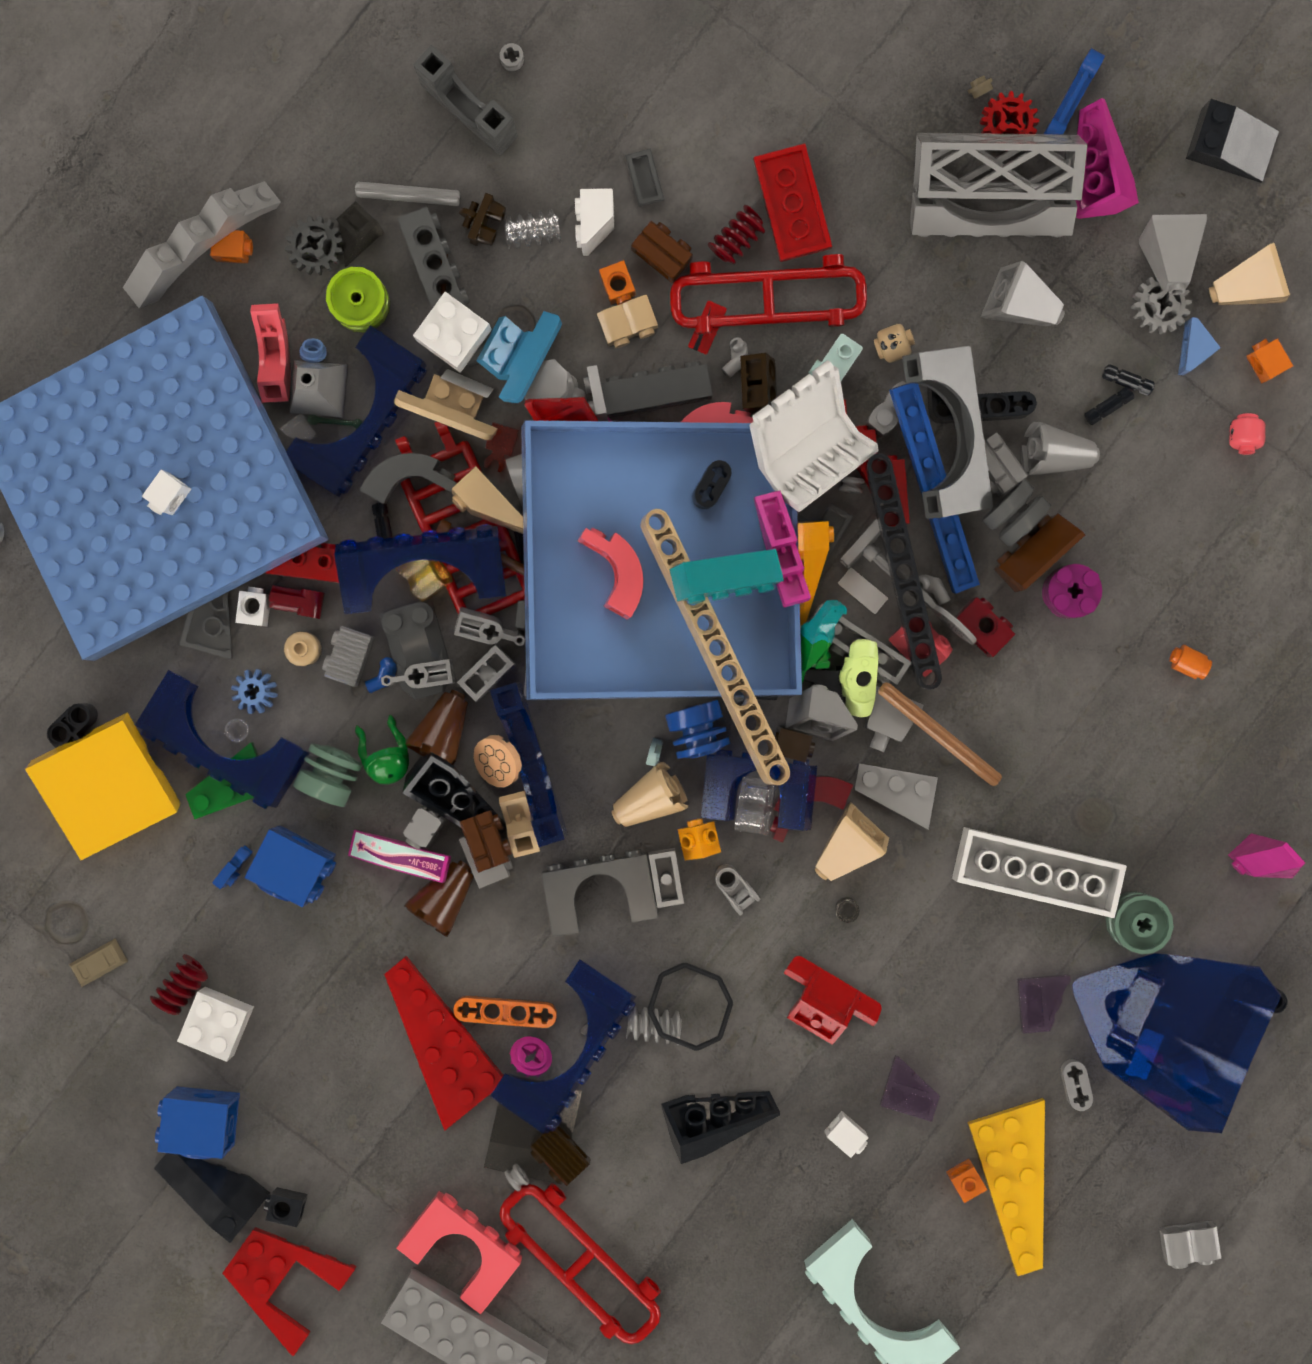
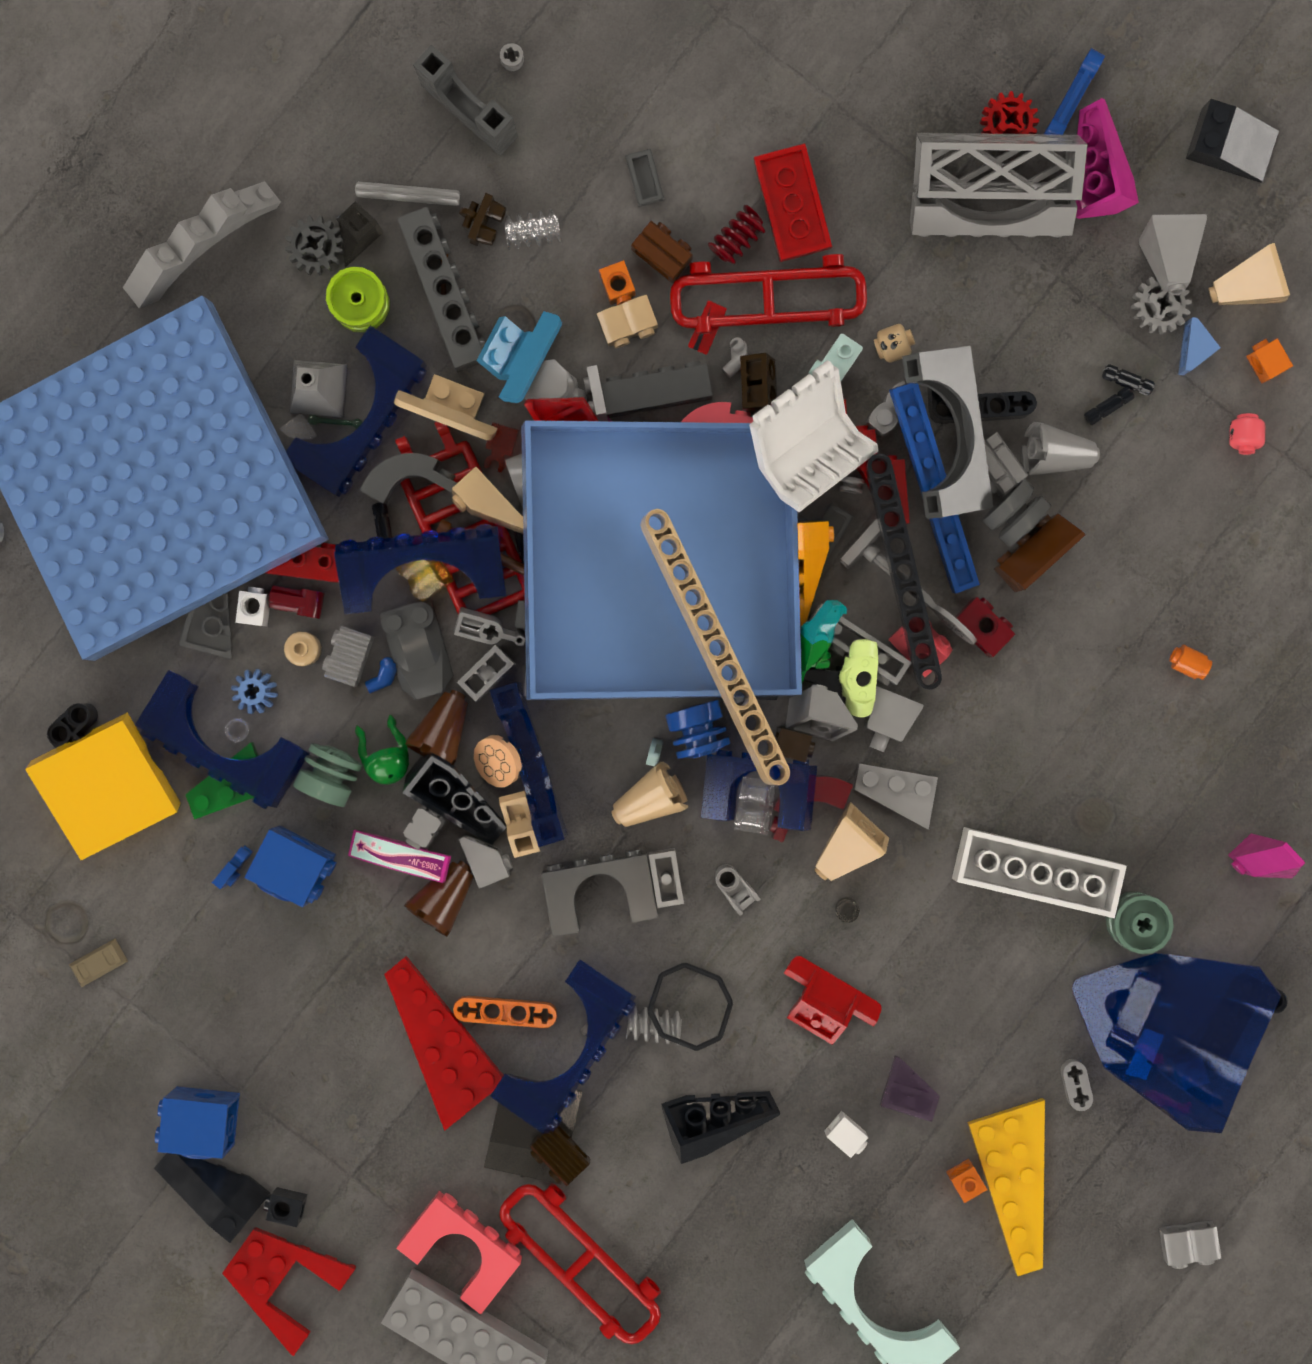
(165, 493): white brick -> none
(181, 987): dark red piece -> none
(215, 1024): white brick -> none
(233, 248): orange brick -> none
(274, 354): coral arch -> none
(313, 350): medium blue plate -> none
(429, 680): light grey piece -> none
(452, 332): white brick -> none
(467, 383): white sticker -> none
(485, 840): reddish brown brick -> none
(516, 1177): light grey bush -> none
(526, 1046): dark pink gear -> none
(596, 215): white slope -> none
(626, 567): coral arch -> none
(699, 839): light orange brick -> none
(706, 481): black beam -> none
(726, 575): teal brick -> none
(780, 535): dark pink slope -> none
(862, 590): white sticker -> none
(934, 585): light grey arm -> none
(939, 733): medium nougat axle -> none
(980, 86): dark tan plate -> none
(1022, 298): light grey slope -> none
(1040, 1001): clear purple wing -> none
(1087, 588): magenta brick -> none

